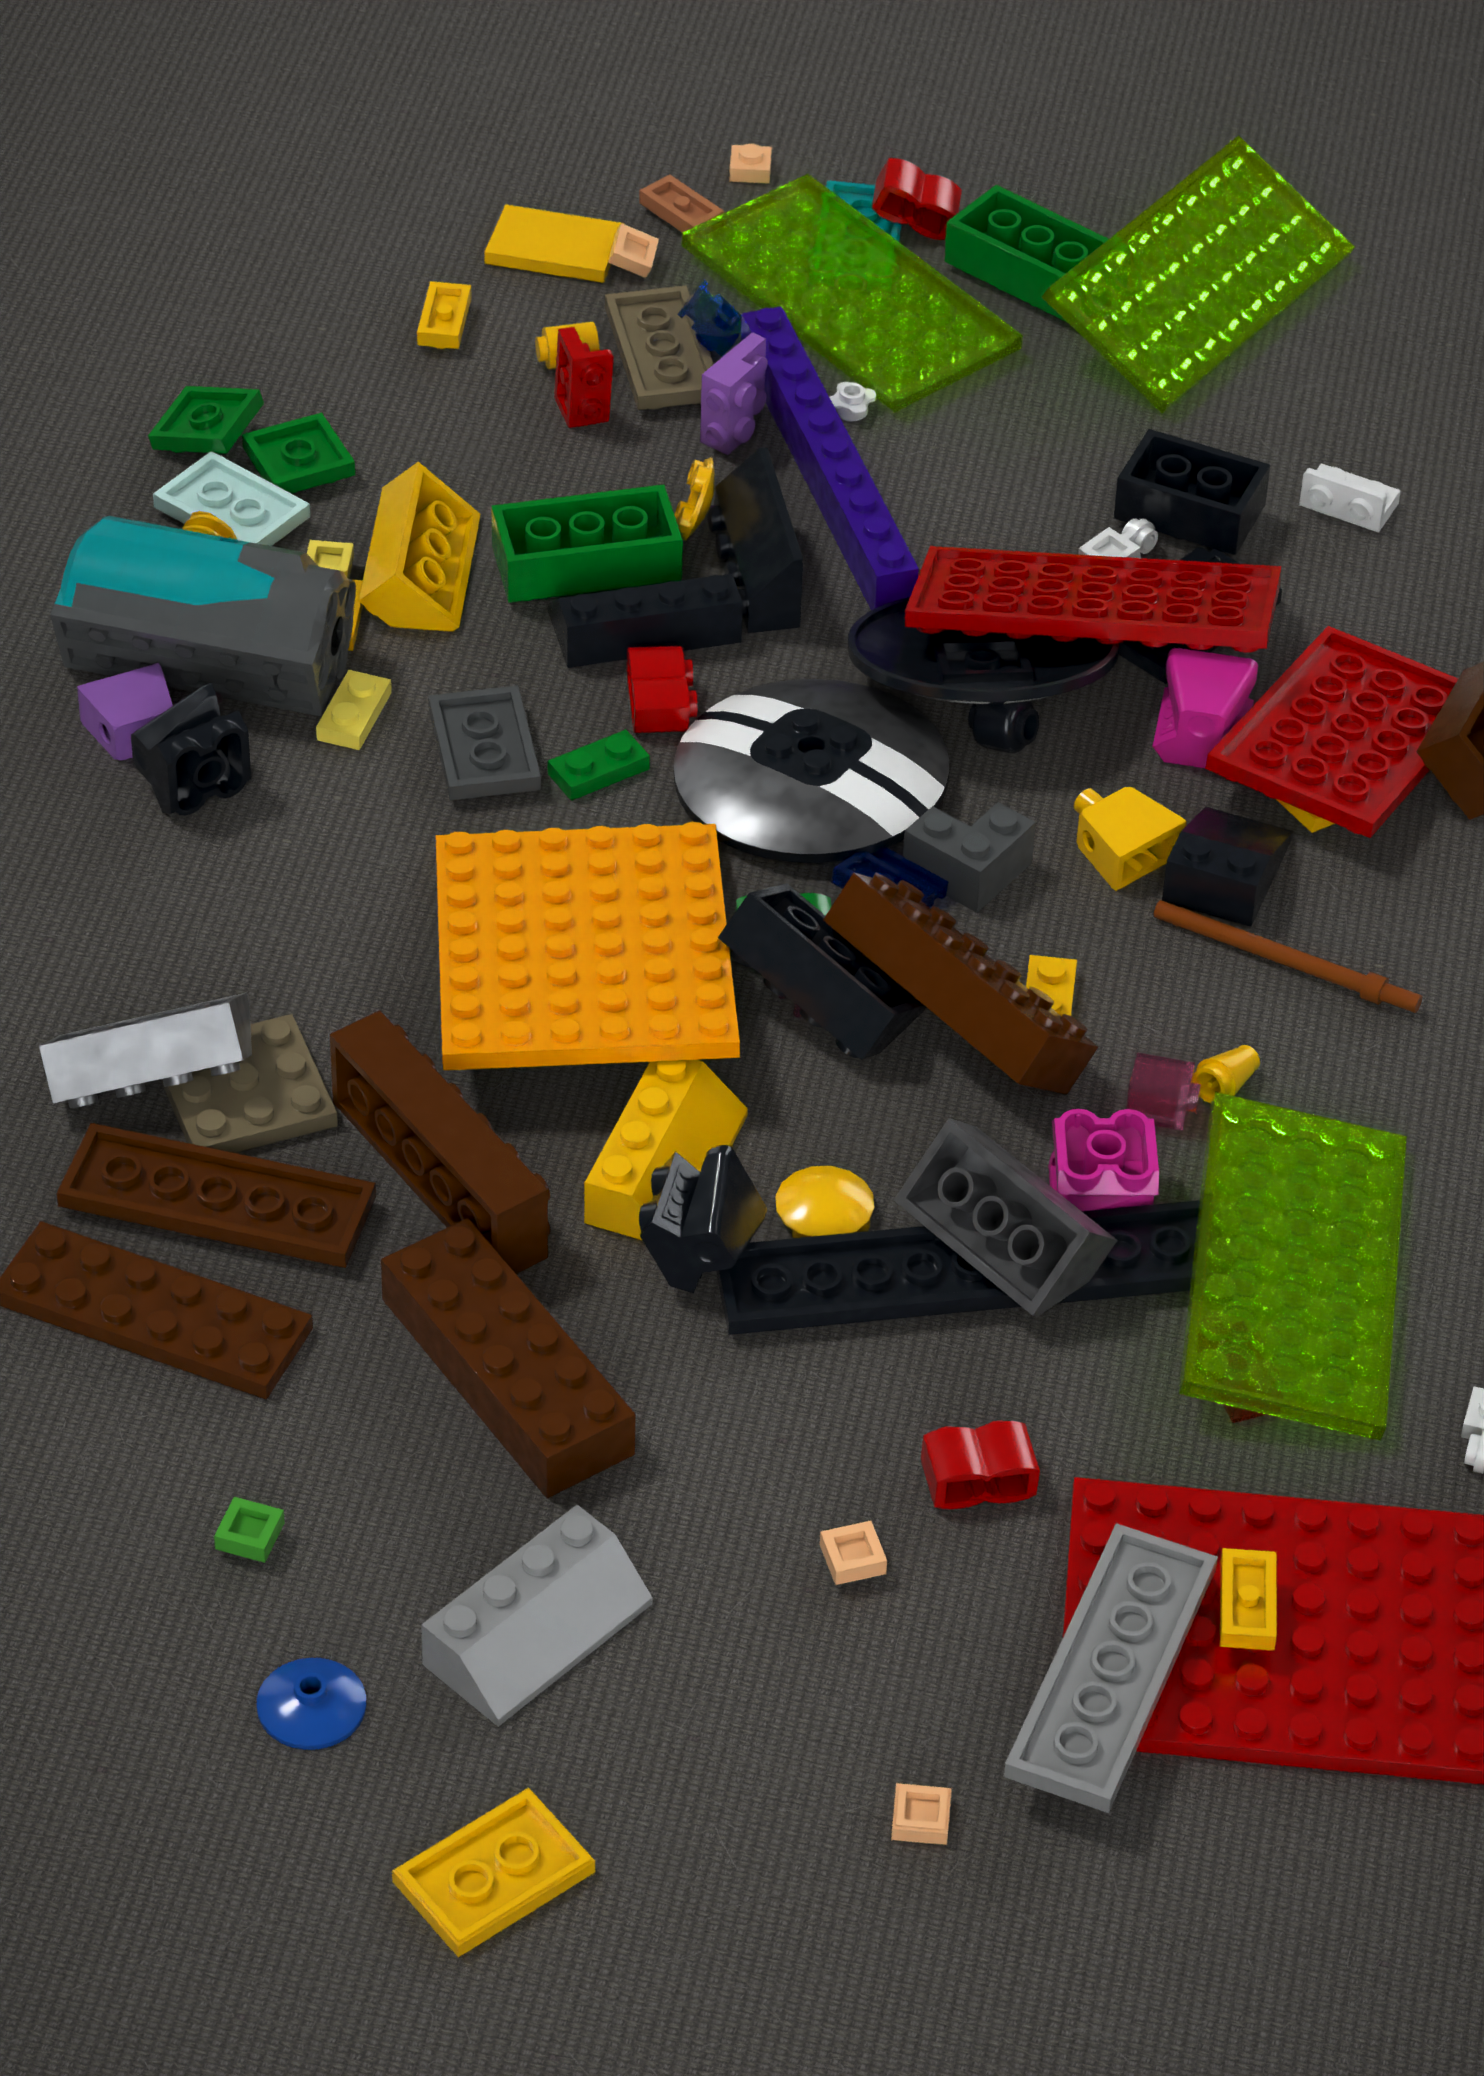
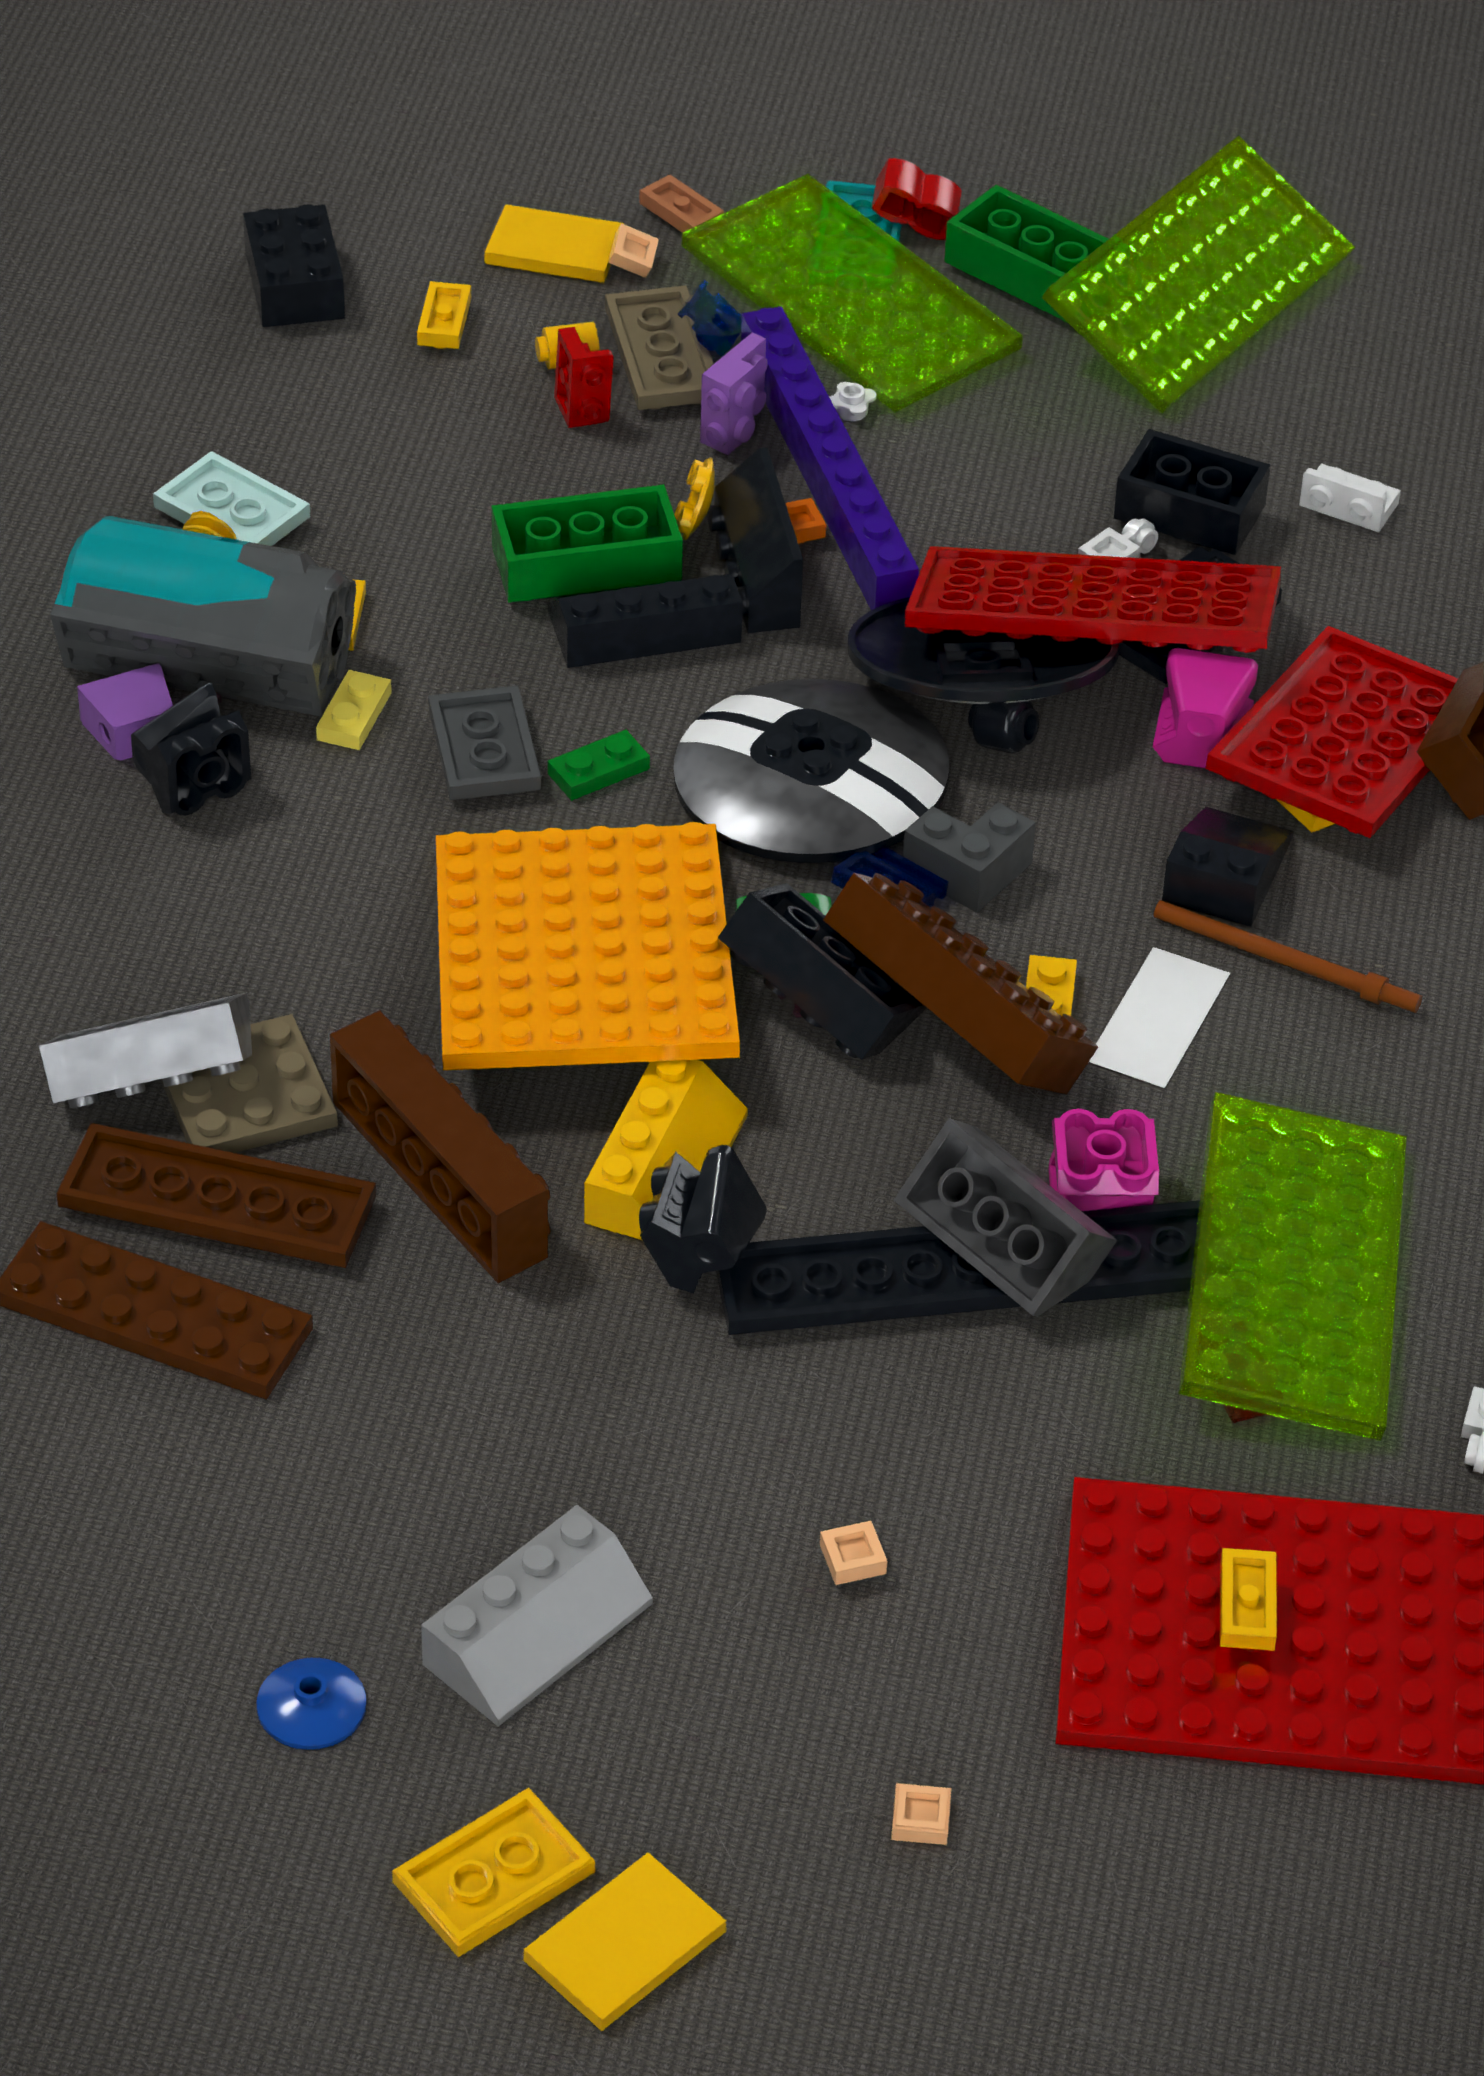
(206, 419): green plate -> none
(249, 1529): bright green plate -> none
(294, 265): none -> black brick
(299, 453): green plate -> none
(332, 555): light yellow plate -> none
(419, 553): yellow slope -> none
(508, 1358): reddish brown brick -> none
(624, 1941): none -> yellow tile
(659, 689): red brick -> none
(750, 163): light nougat plate -> none
(806, 520): none -> orange plate
(824, 1202): yellow dish -> none
(979, 1464): red brick -> none
(1111, 1668): light grey plate -> none
(1125, 834): yellow torso -> none
(1158, 1017): none -> white sticker
(1163, 1090): clear pink brick -> none
(1226, 1071): yellow cone -> none

